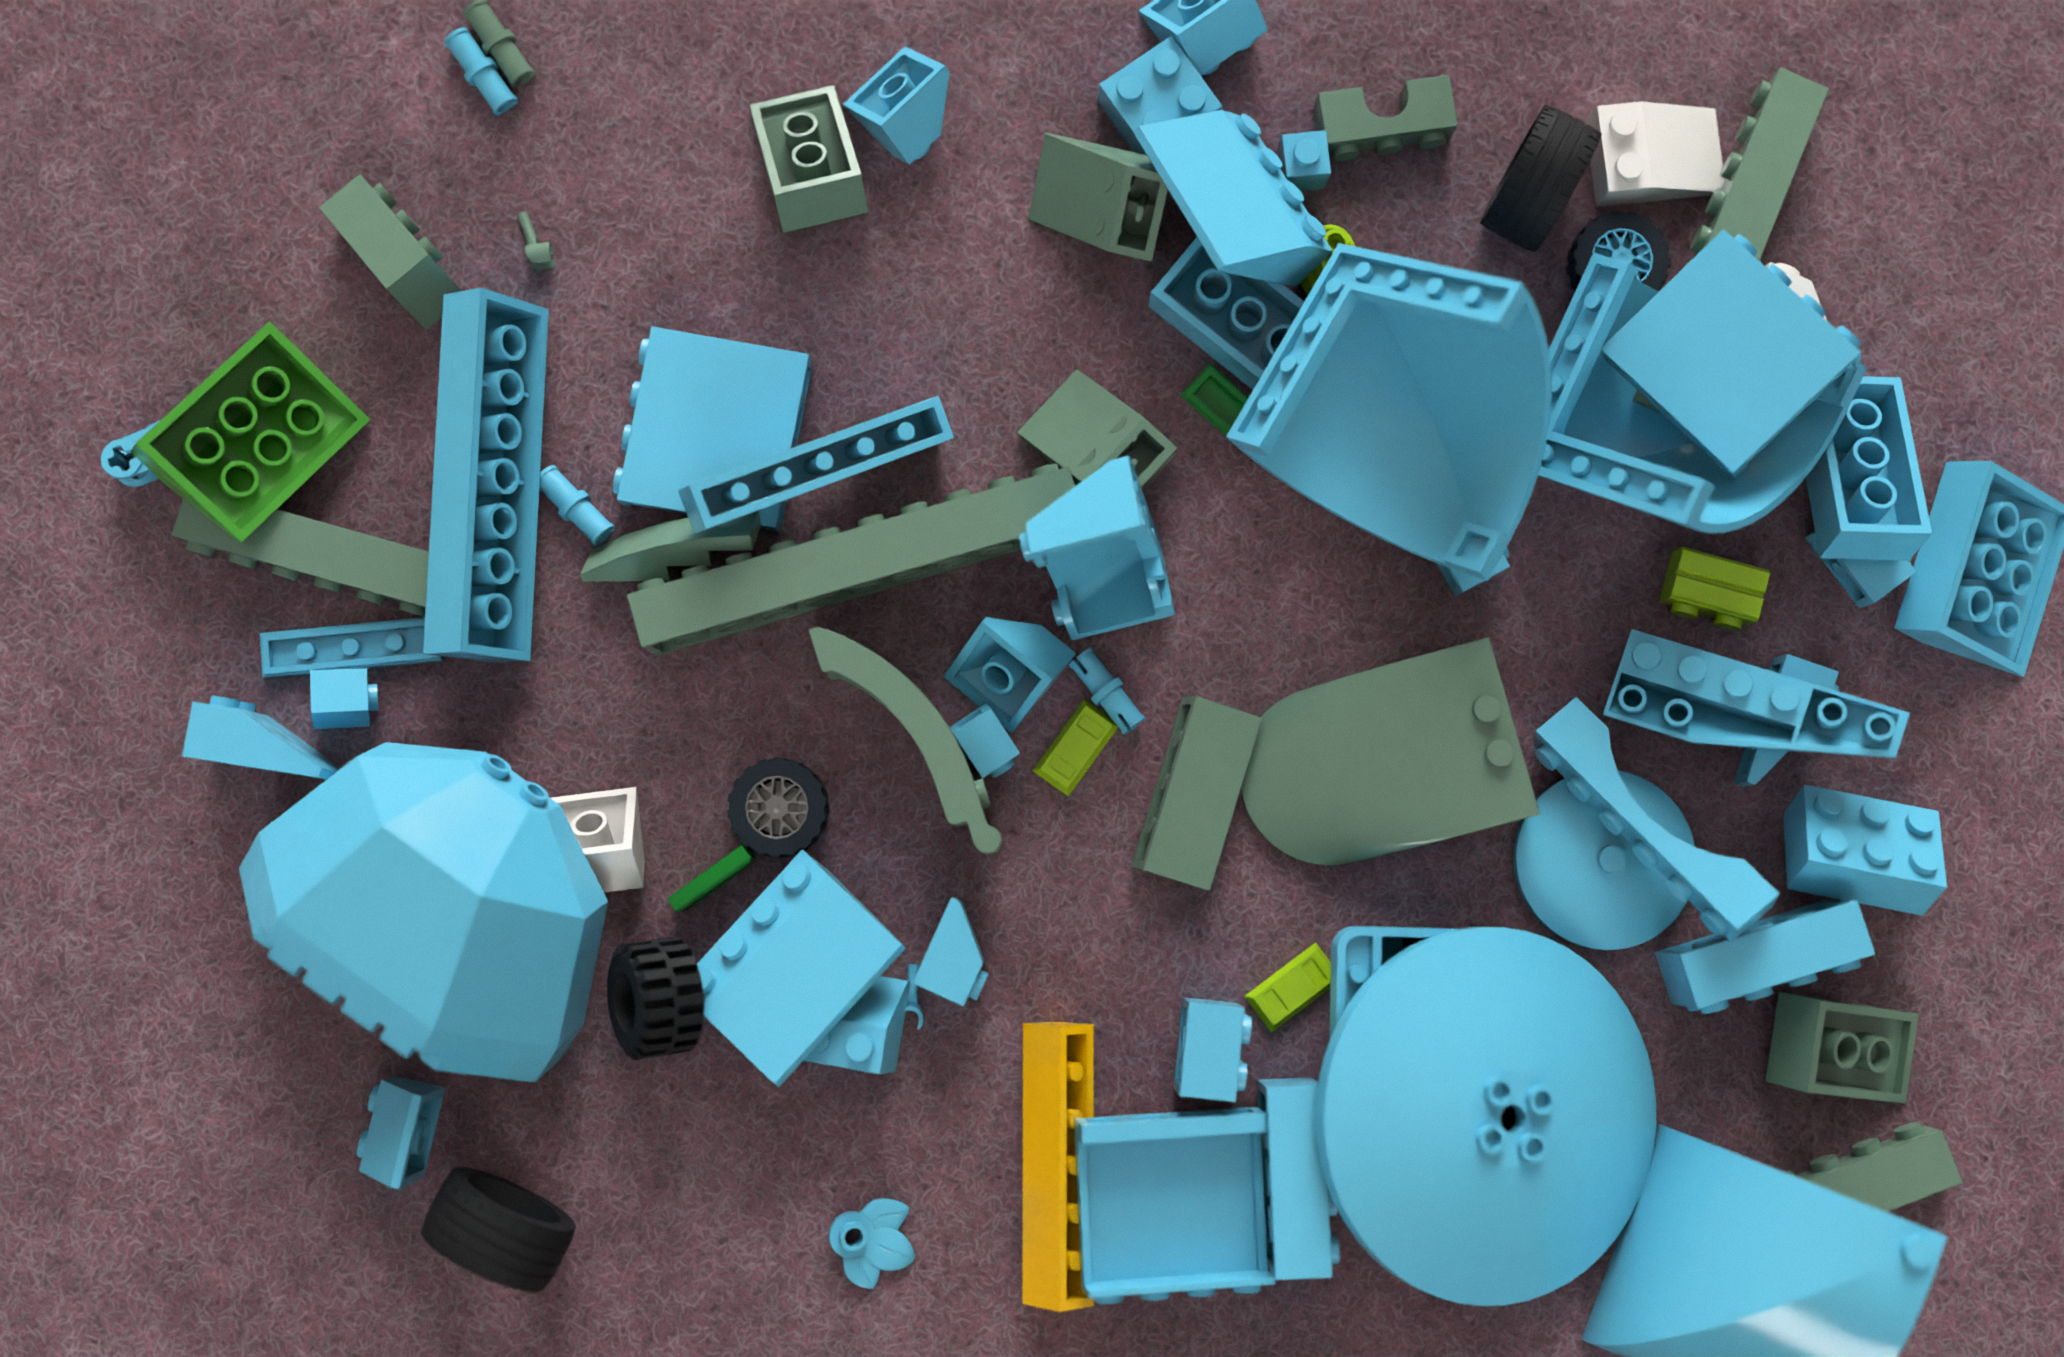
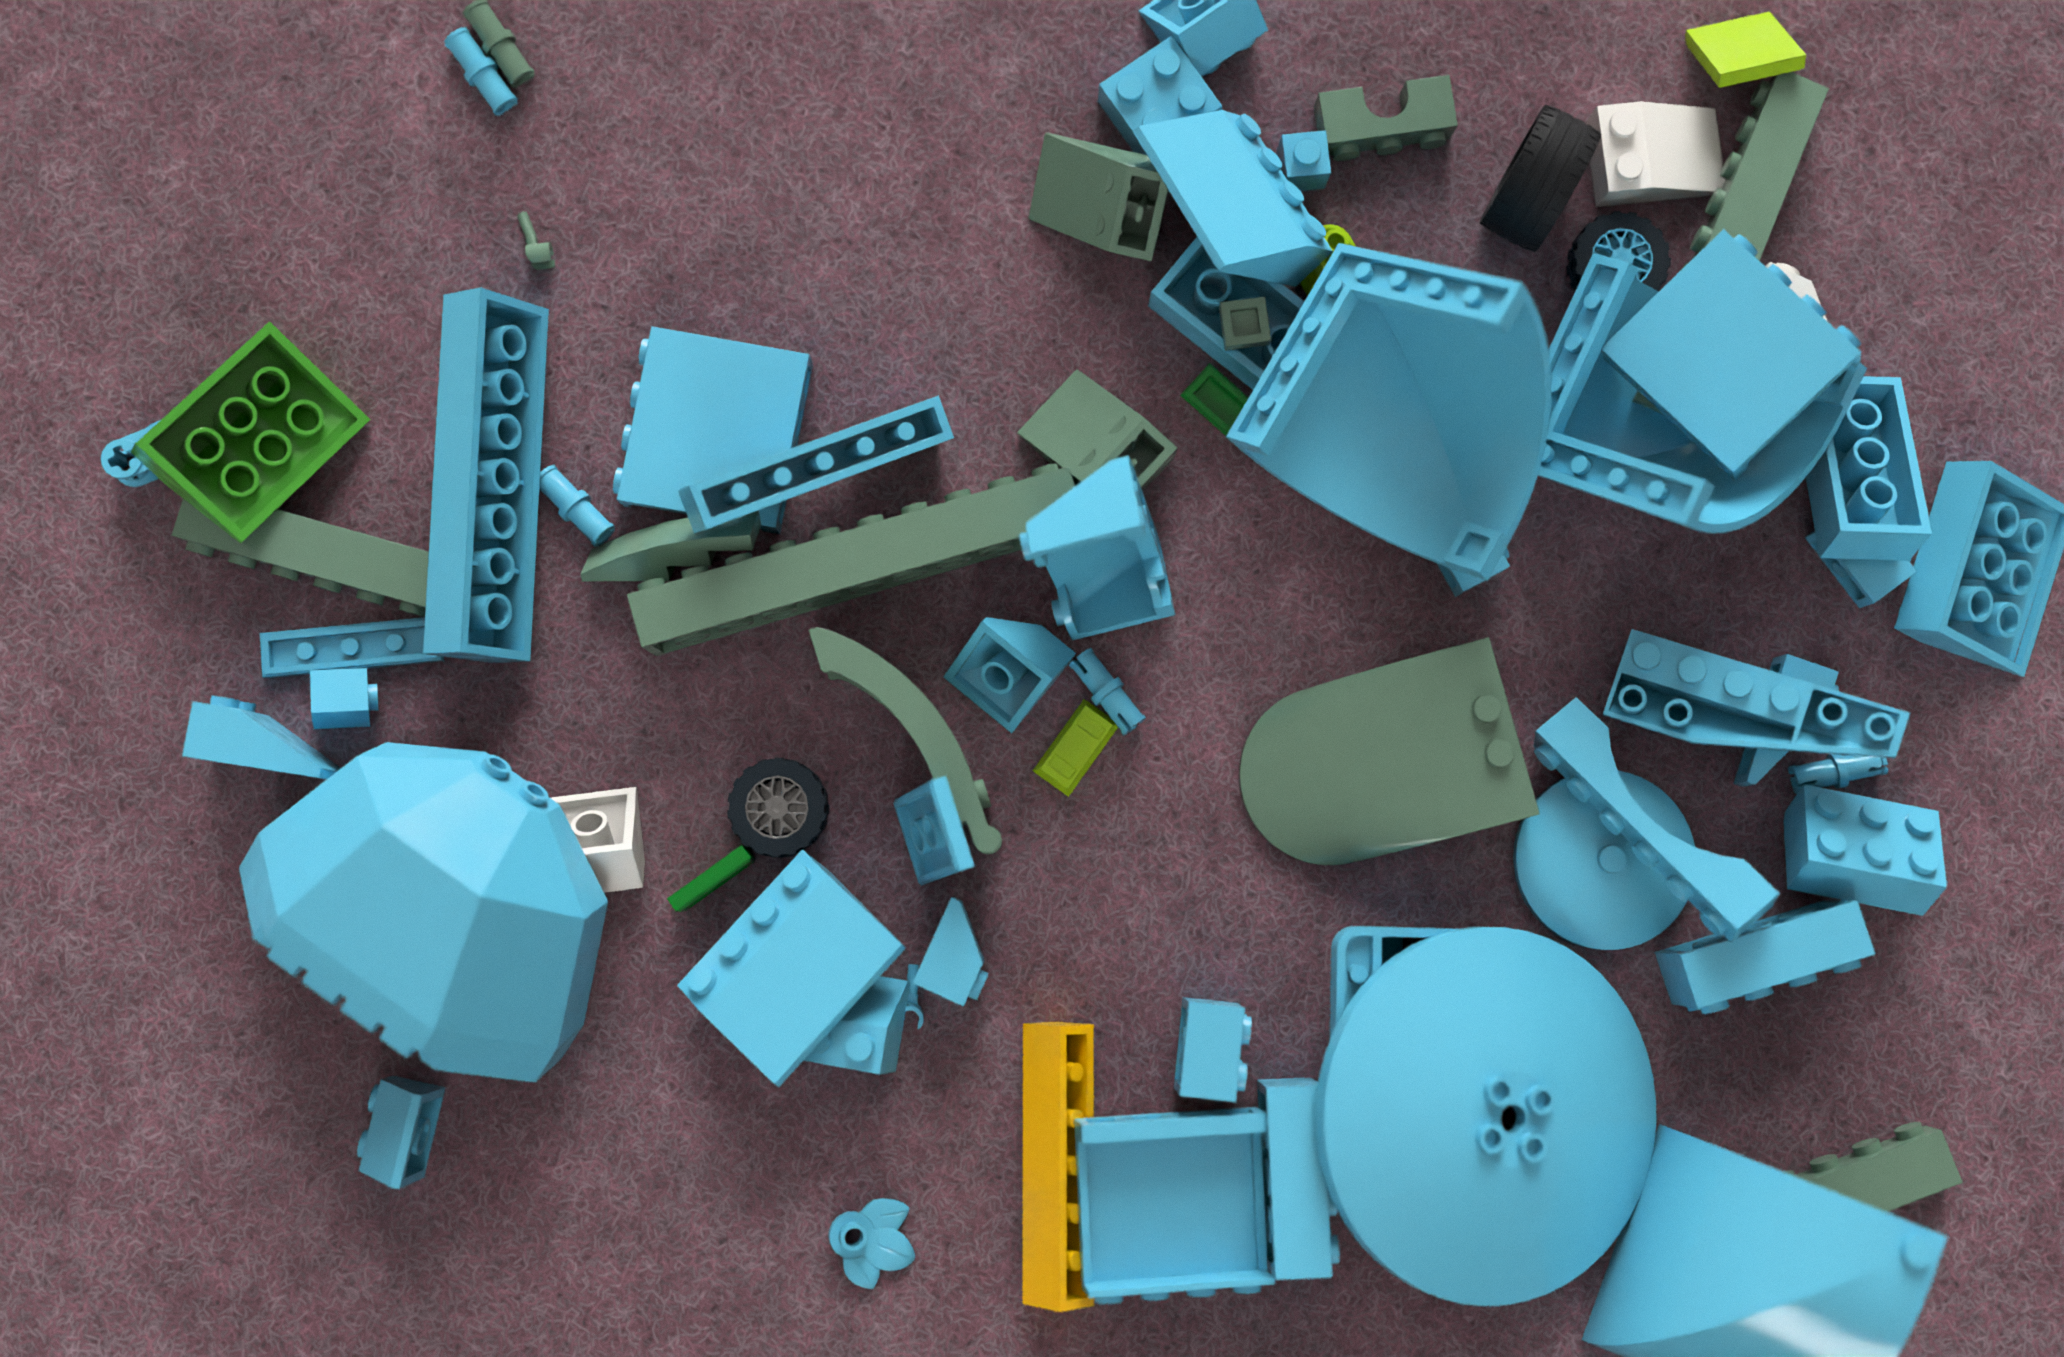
(390, 249): sand green wedge -> none
(497, 1229): black tyre -> none
(655, 998): black tyre -> none
(809, 159): sand green slope -> none
(903, 104): medium azure slope -> none
(933, 831): none -> medium azure tile
(985, 742): medium azure brick -> none
(1196, 792): sand green brick -> none
(1244, 323): none -> sand green tile
(1291, 987): lime tile -> none
(1714, 588): lime brick -> none
(1745, 49): none -> tile
(1836, 771): none -> medium azure pin
(1841, 1048): sand green slope -> none

